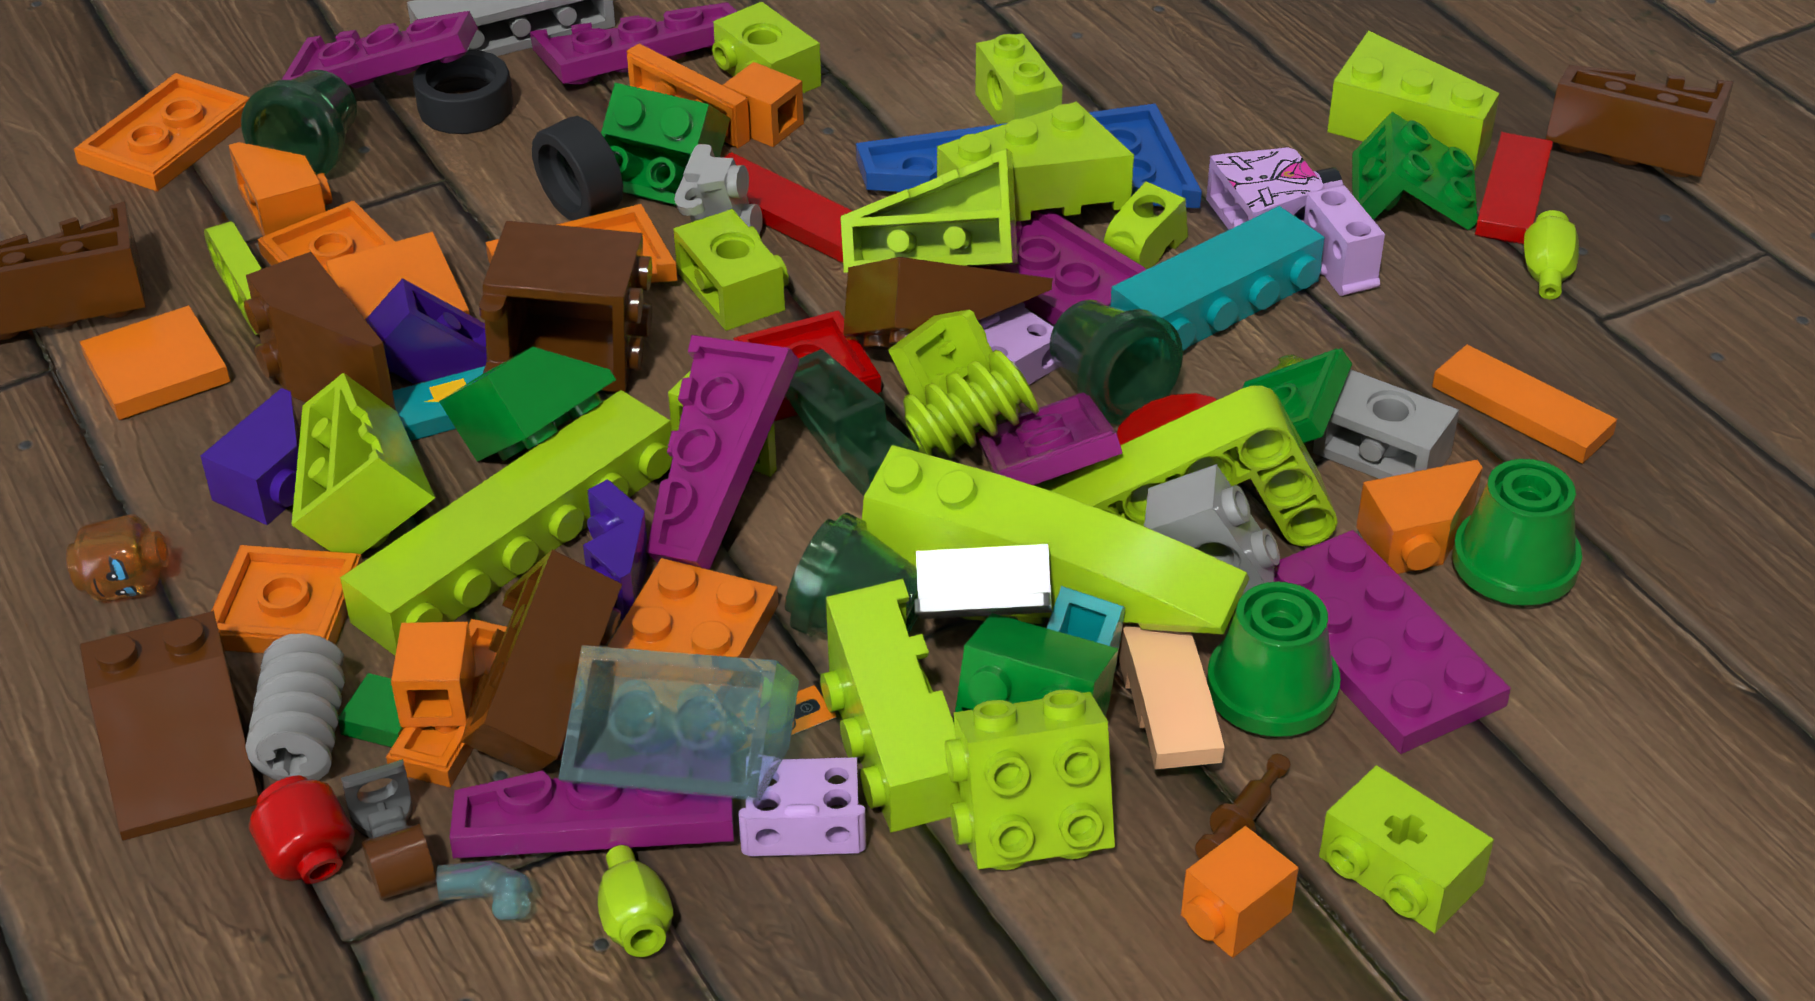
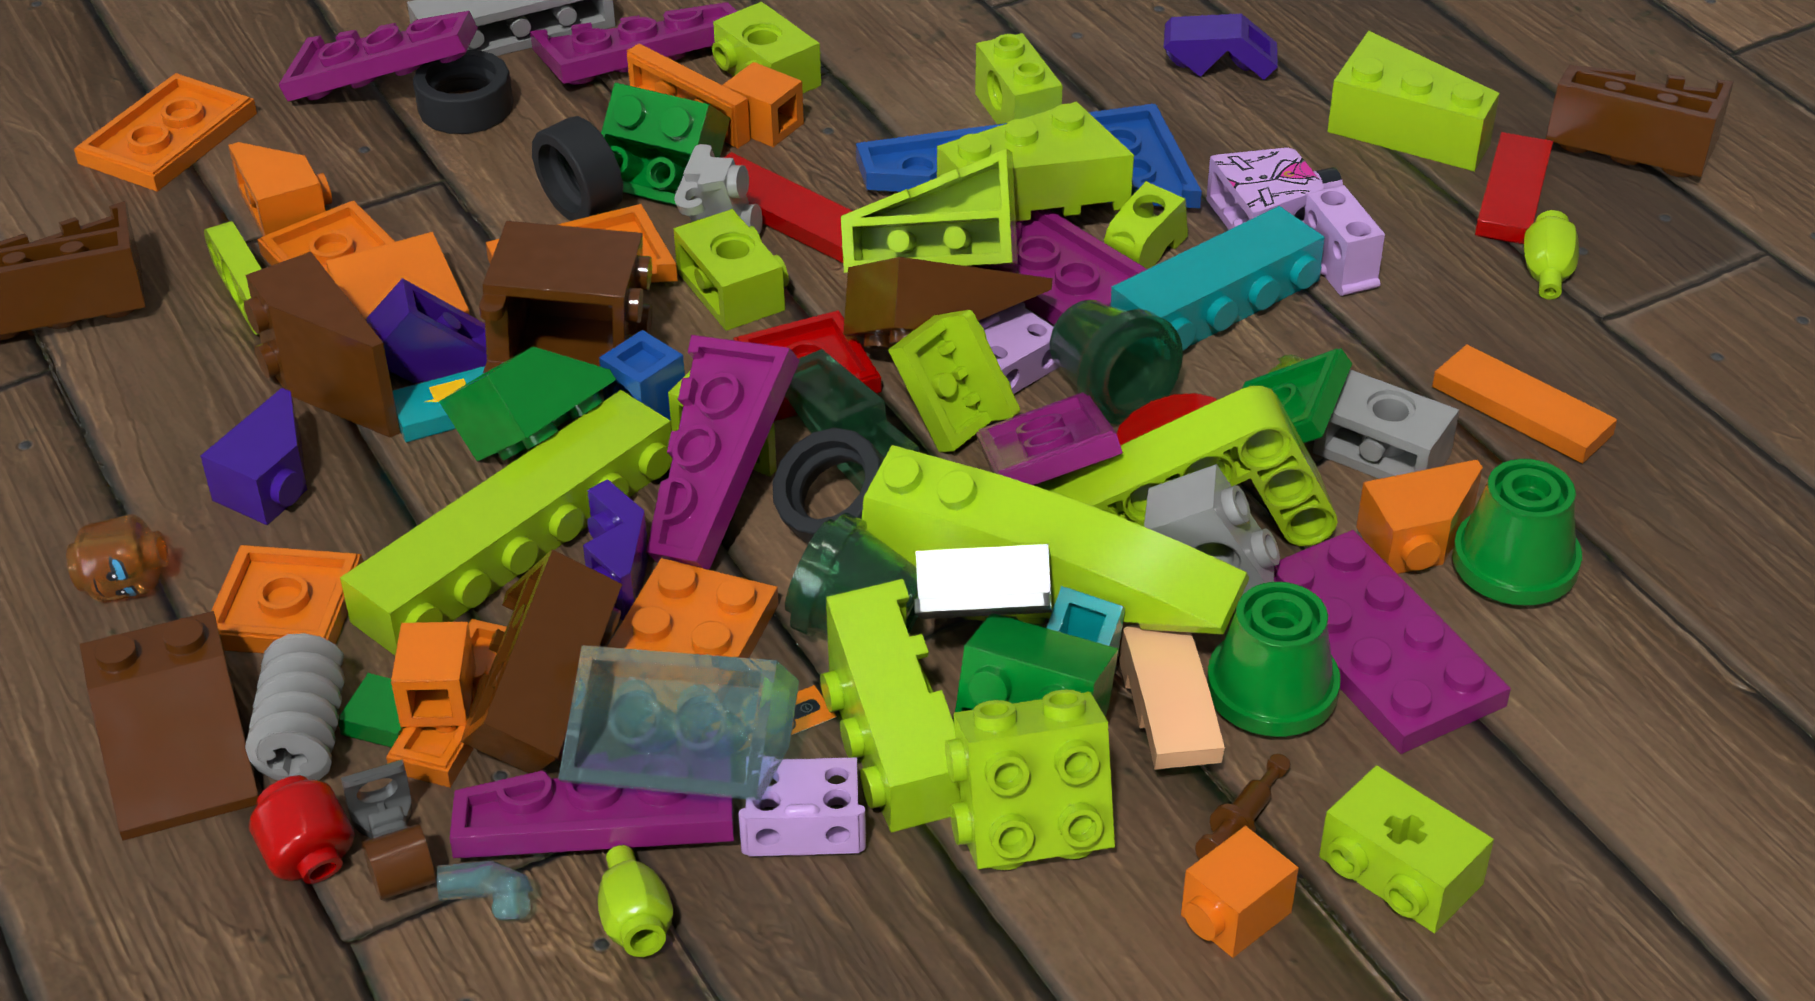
(154, 362): orange tile -> none
(302, 117): clear green piece -> none
(354, 470): lime wedge -> none
(644, 370): none -> blue brick
(806, 462): none -> black tyre
(968, 405): lime piece -> none
(1205, 38): none -> dark purple slope
(1407, 158): green bracket -> none

